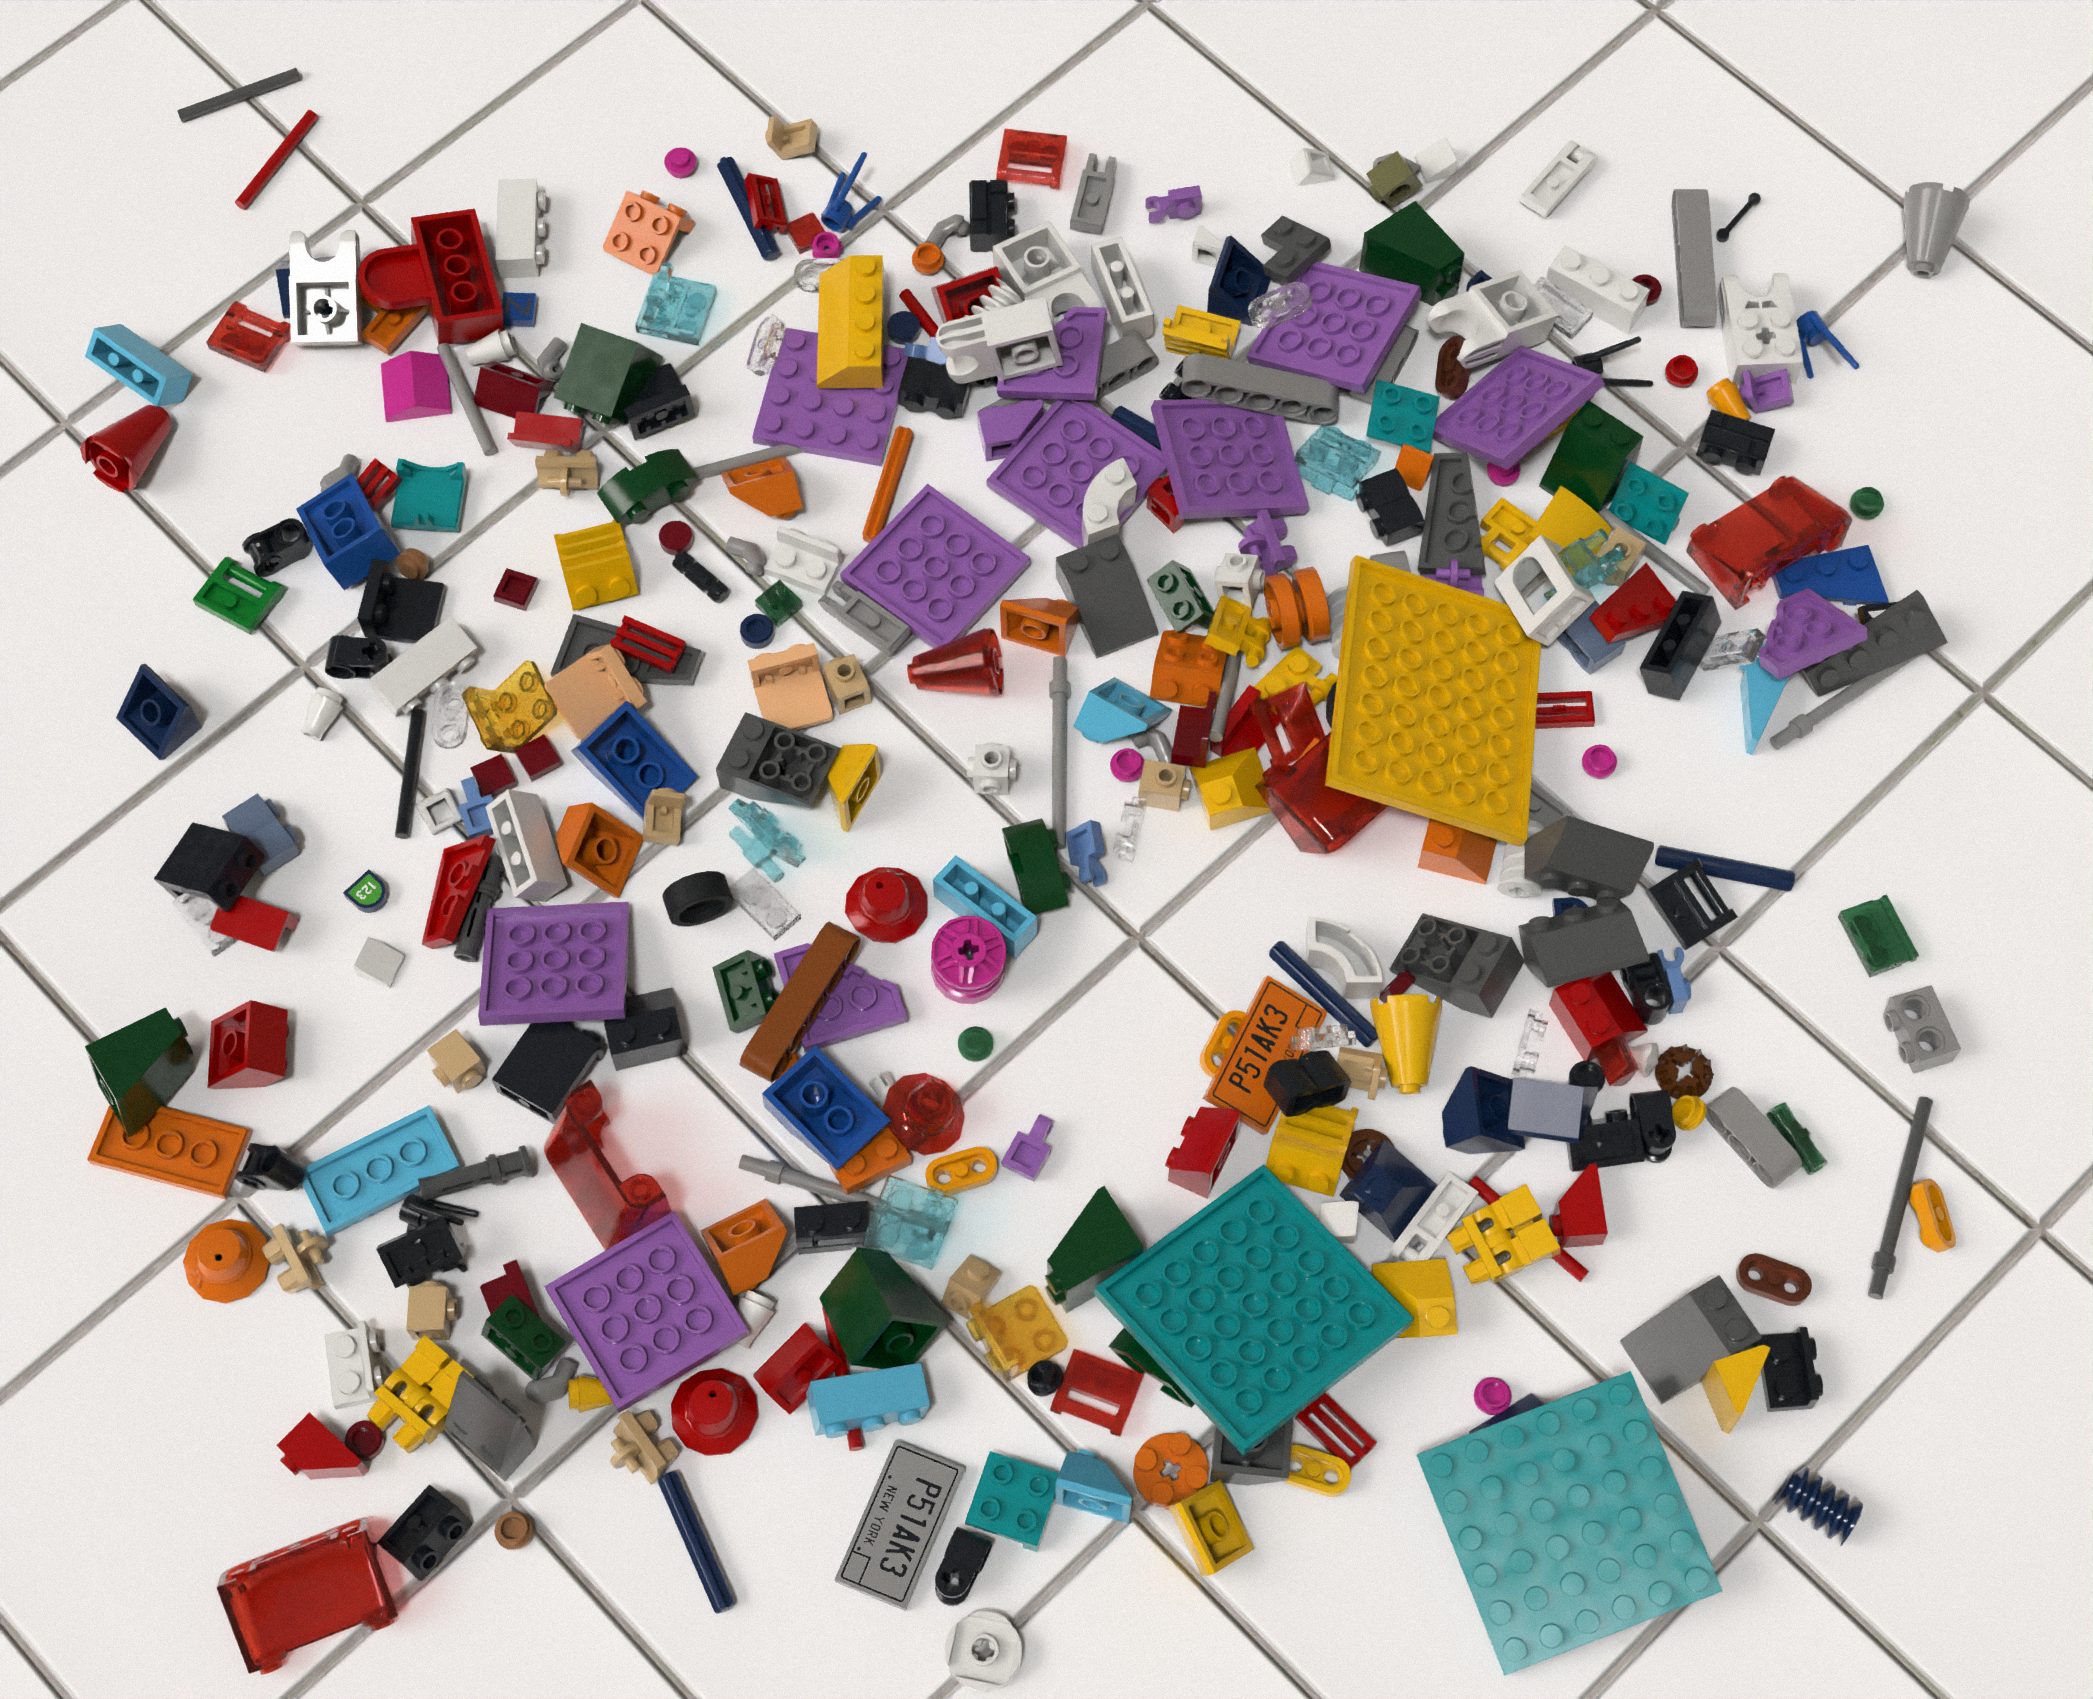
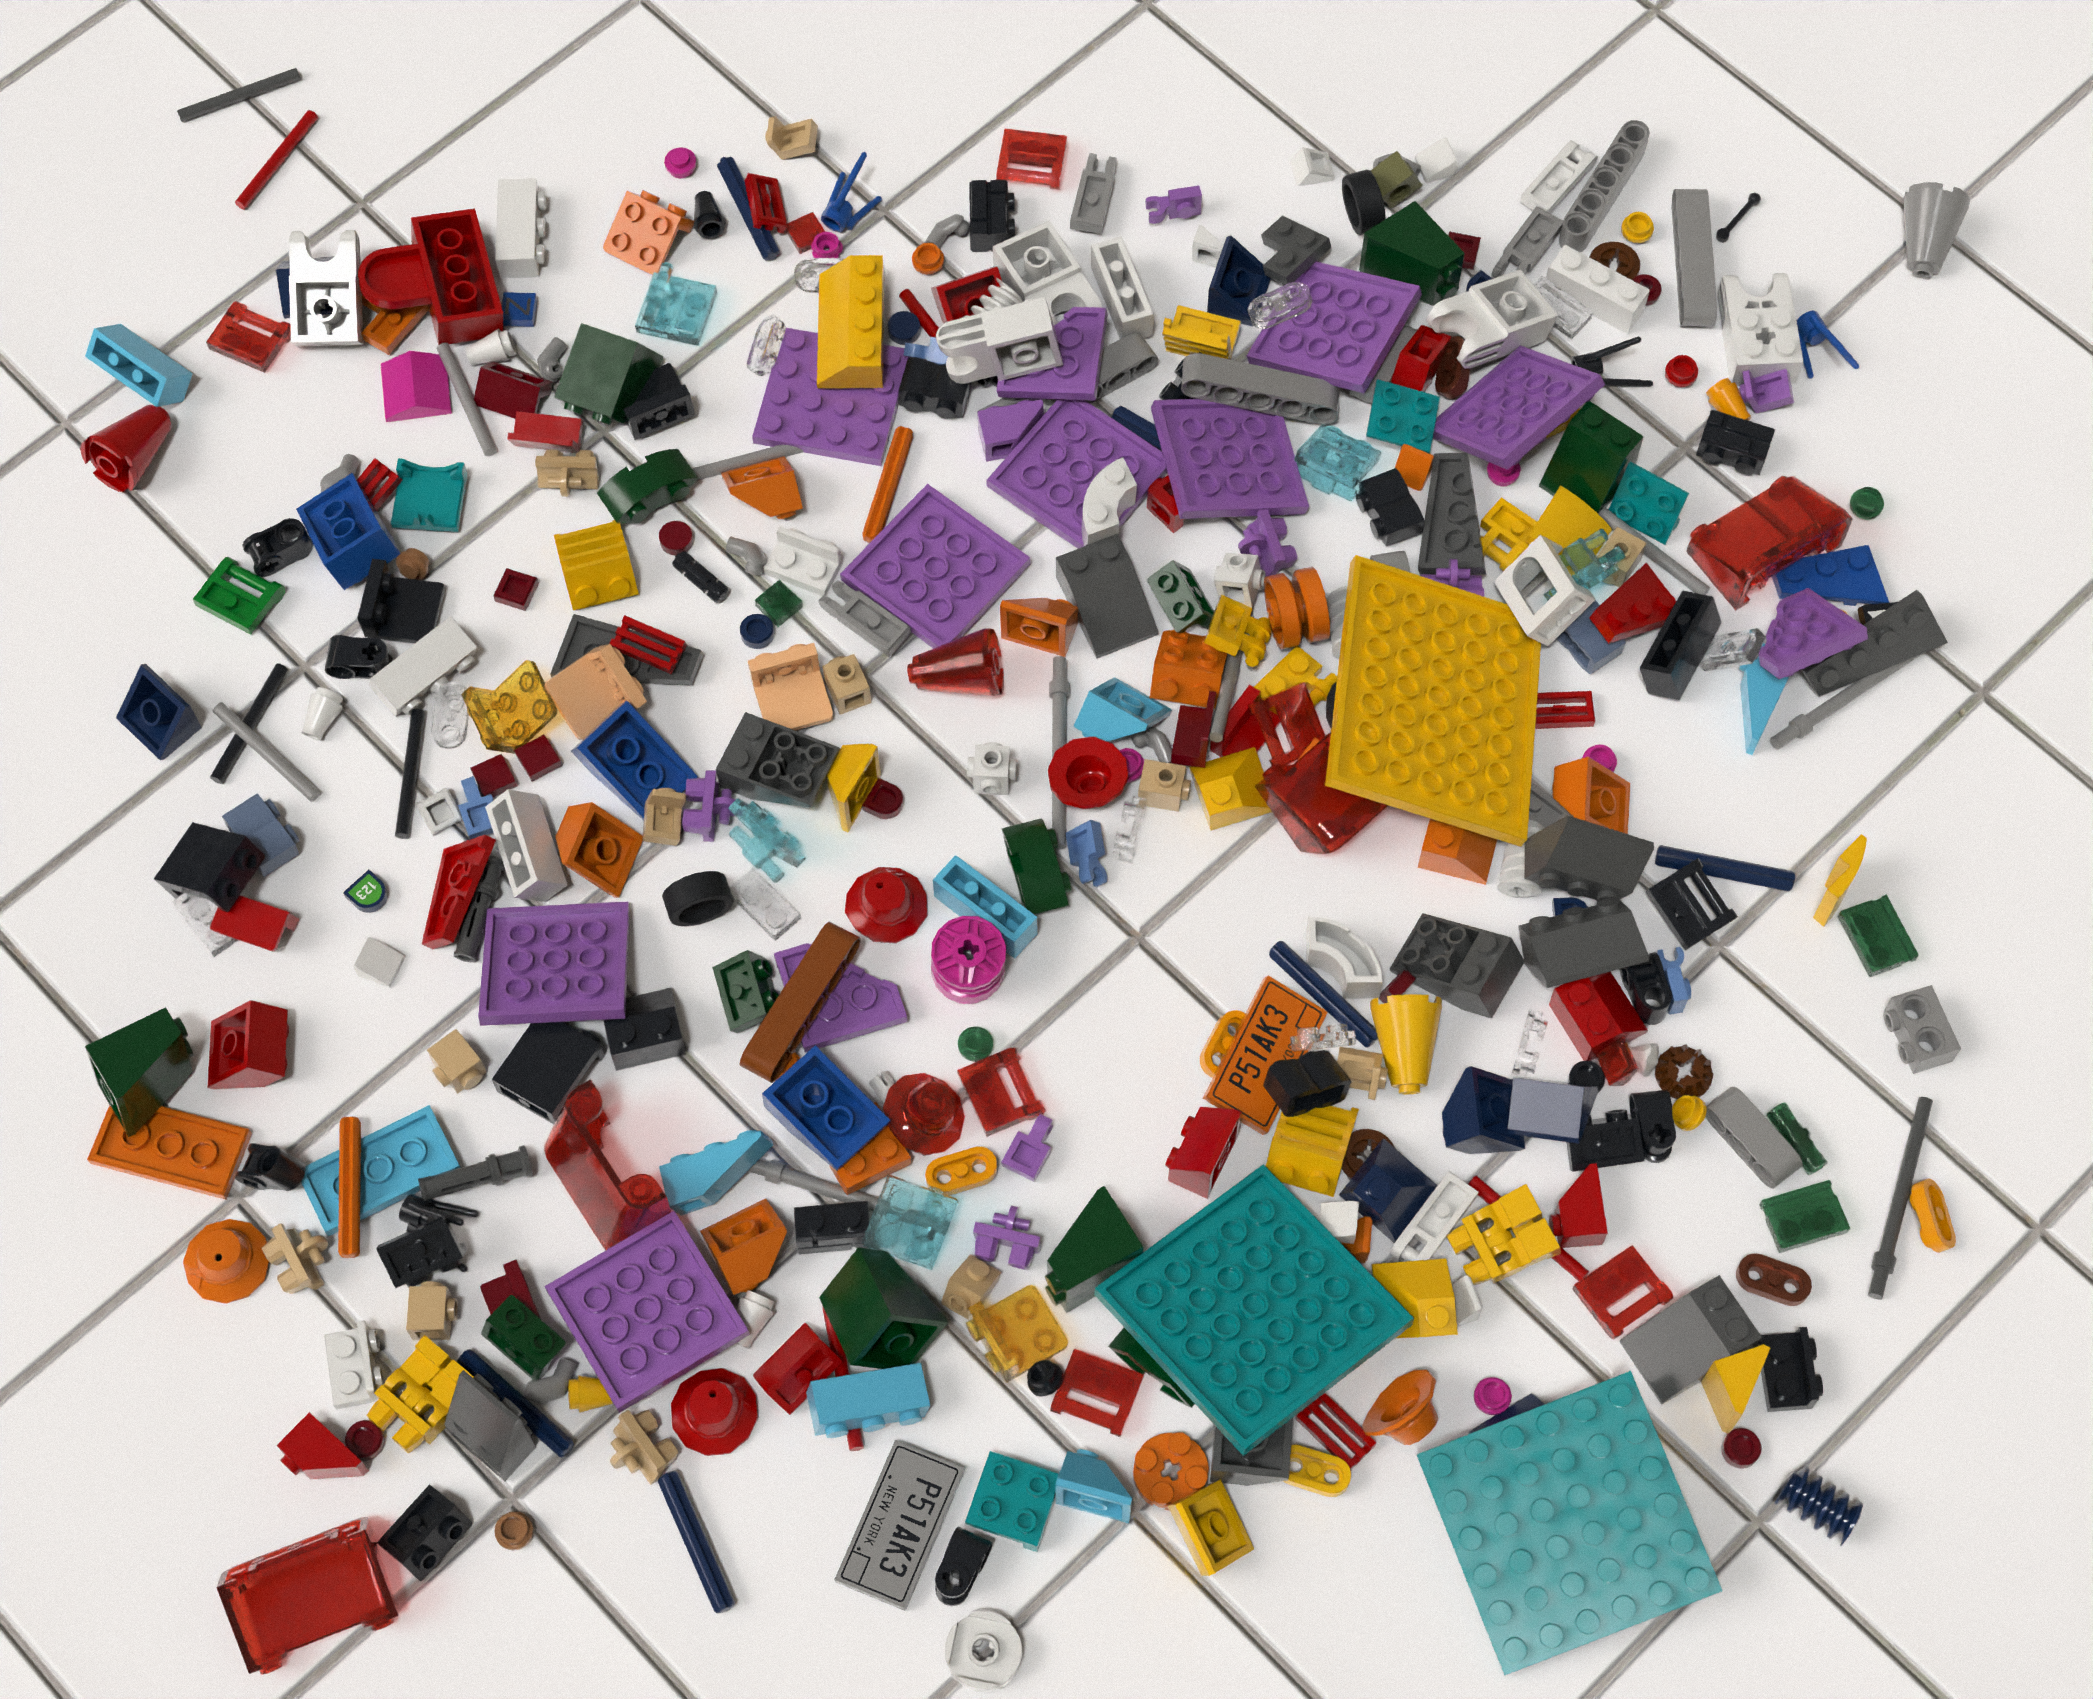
(251, 719): none -> black bar
(266, 751): none -> light grey bar
(349, 1187): none -> orange axle
(540, 1424): none -> dark blue axle
(704, 820): none -> medium lavender hips
(704, 1177): none -> medium azure slope
(707, 216): none -> black cone
(883, 800): none -> dark red tile
(990, 1097): none -> clear red plate
(1022, 1244): none -> medium lavender hips
(1087, 773): none -> red hat
(1361, 1246): none -> orange slope
(1363, 200): none -> black tyre
(1404, 1409): none -> orange hat
(1420, 359): none -> red slope
(1466, 1301): none -> white slope
(1469, 245): none -> dark red tile
(1529, 242): none -> light grey hinge
(1593, 793): none -> orange slope
(1604, 185): none -> light grey beam
(1614, 1283): none -> clear red plate
(1627, 258): none -> reddish brown gear
(1637, 227): none -> yellow plate
(1741, 1448): none -> dark red tile
(1804, 1216): none -> clear green plate
(1840, 880): none -> yellow slope

